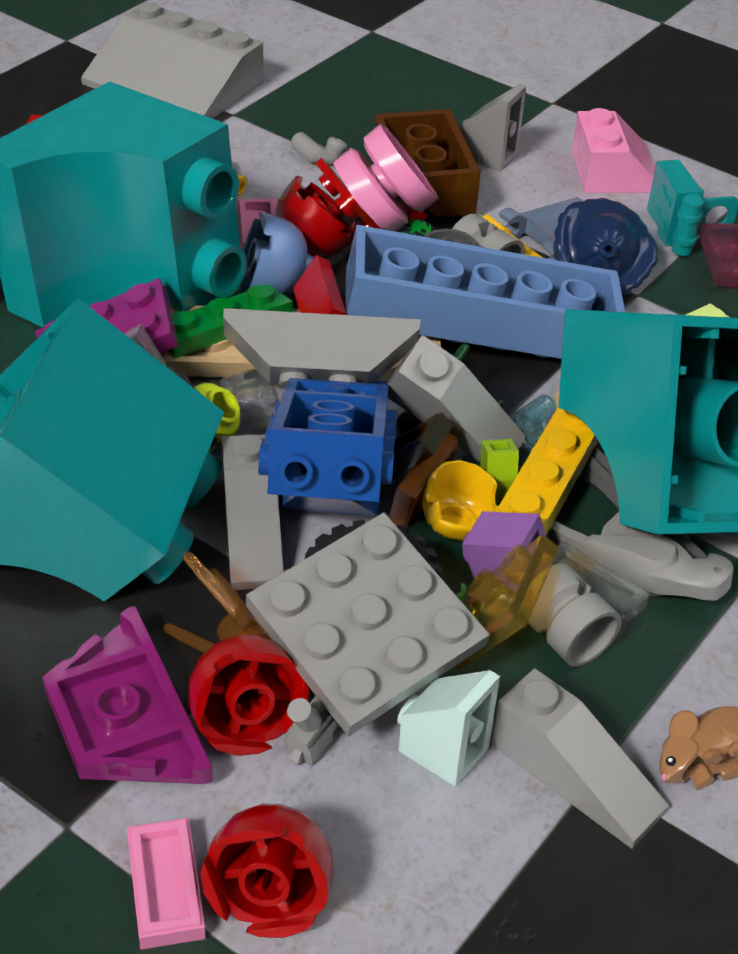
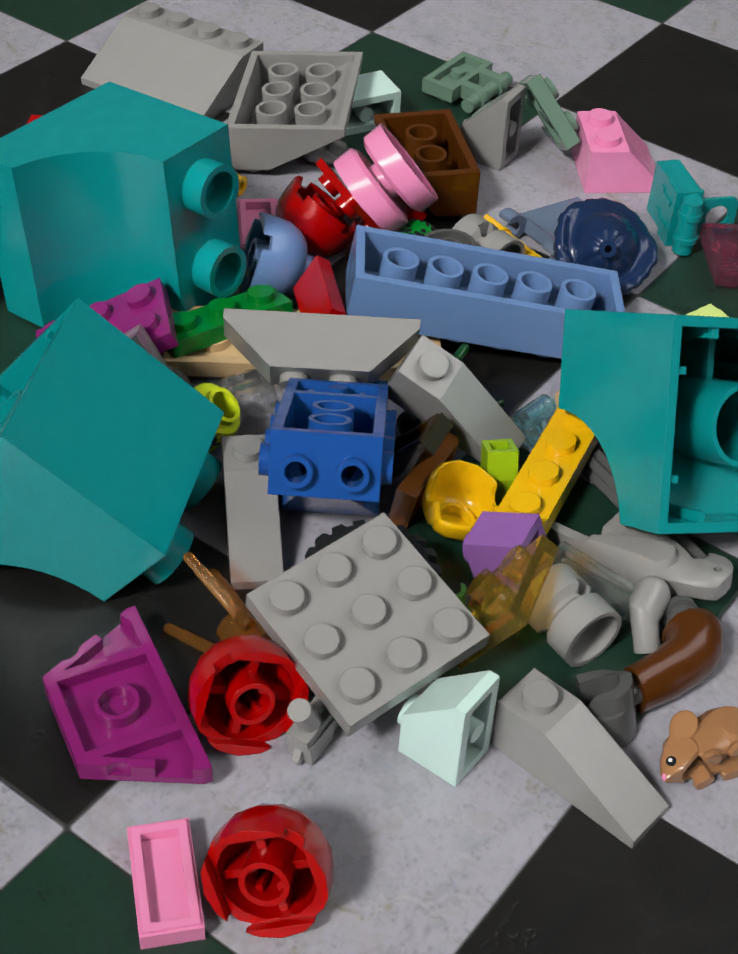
(291, 105): none -> light grey slope
(373, 95): none -> light aqua slope
(468, 79): none -> sand green plate
(559, 125): none -> sand green plate
(646, 609): none -> light grey arm
(685, 659): none -> reddish brown piece

